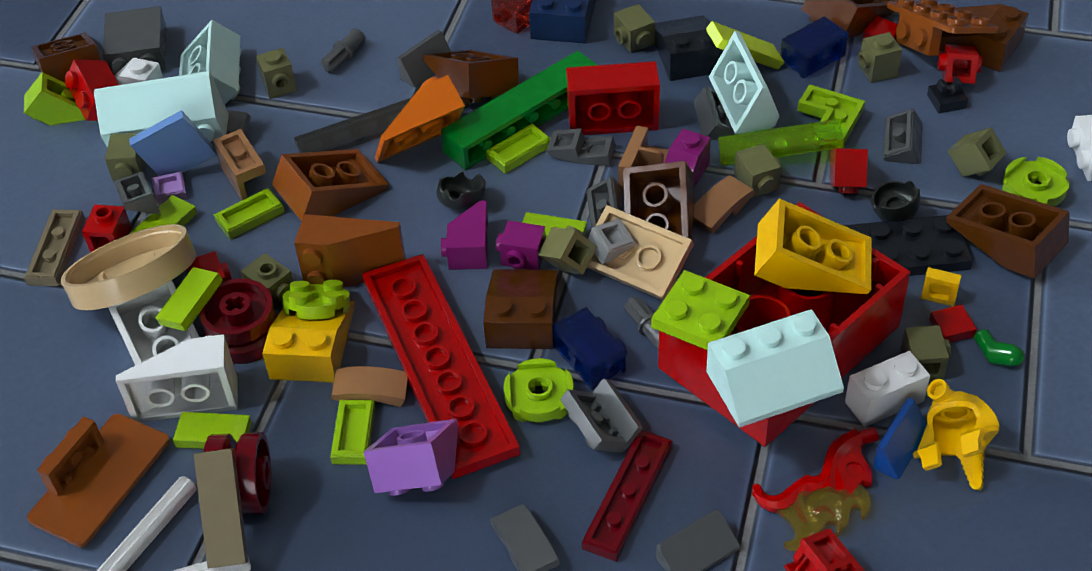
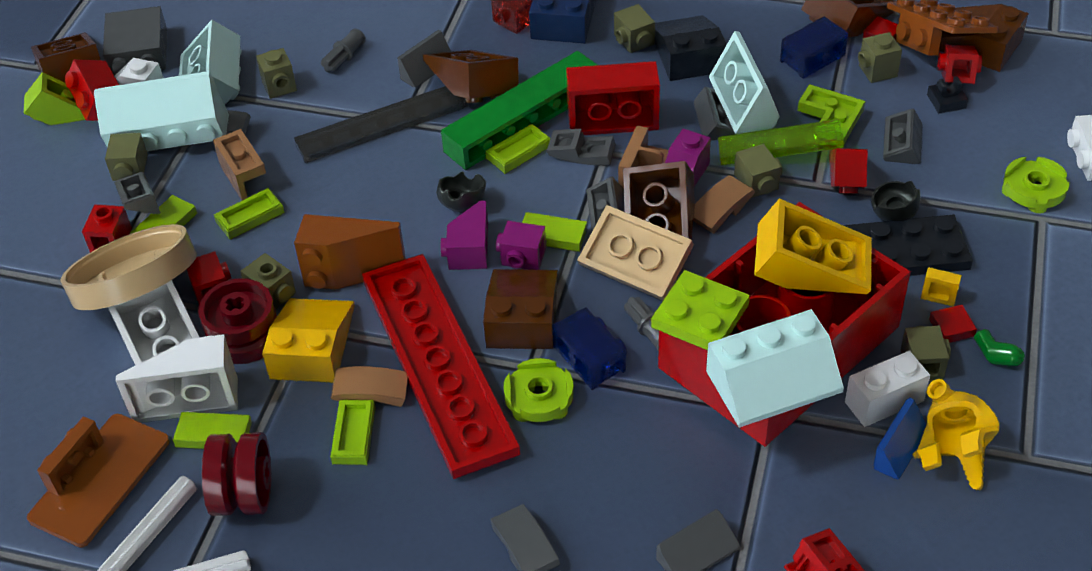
(54, 248): dark tan tile -> none
(169, 185): lavender tile -> none
(173, 145): medium blue tile -> none
(189, 299): lime tile -> none
(220, 508): dark tan tile -> none
(316, 300): lime plate -> none
(326, 181): dark orange slope -> none
(413, 457): medium lavender slope -> none
(422, 118): orange slope -> none
(567, 250): olive brick -> none
(602, 417): dark grey bracket -> none
(611, 240): light grey slope -> none
(627, 495): dark red tile -> none
(761, 51): neon yellow tile -> none
(829, 496): piece -> none
(977, 152): olive brick -> none
(1012, 228): reddish brown slope -> none

